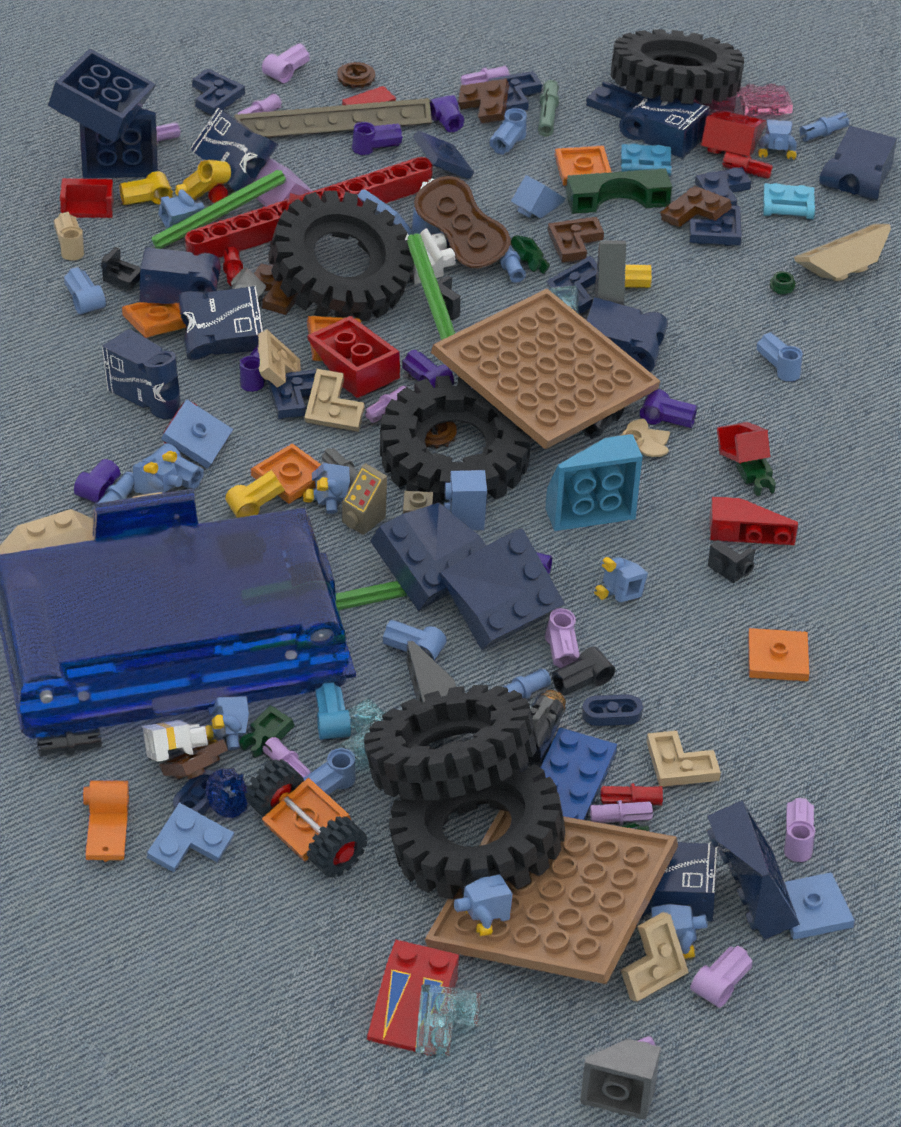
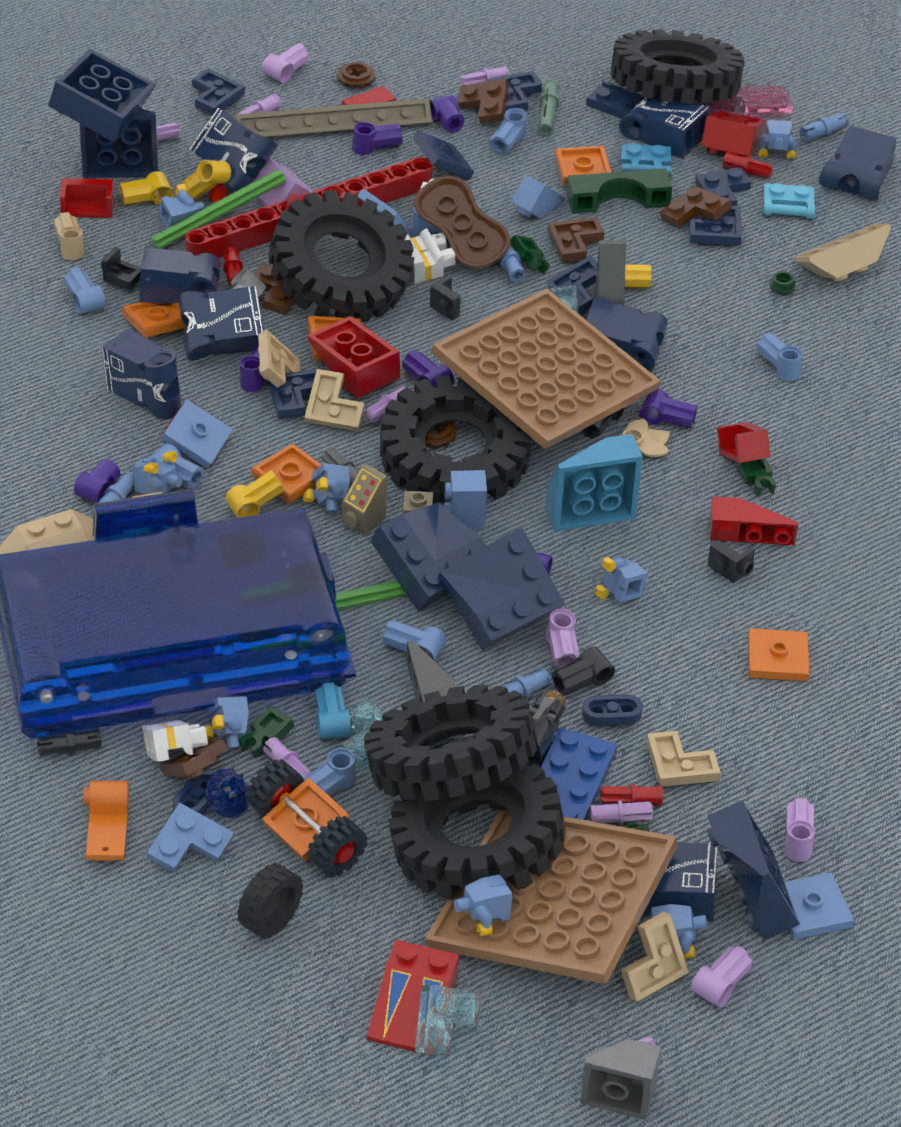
(270, 900): none -> black tyre
(430, 286): bright green axle -> none

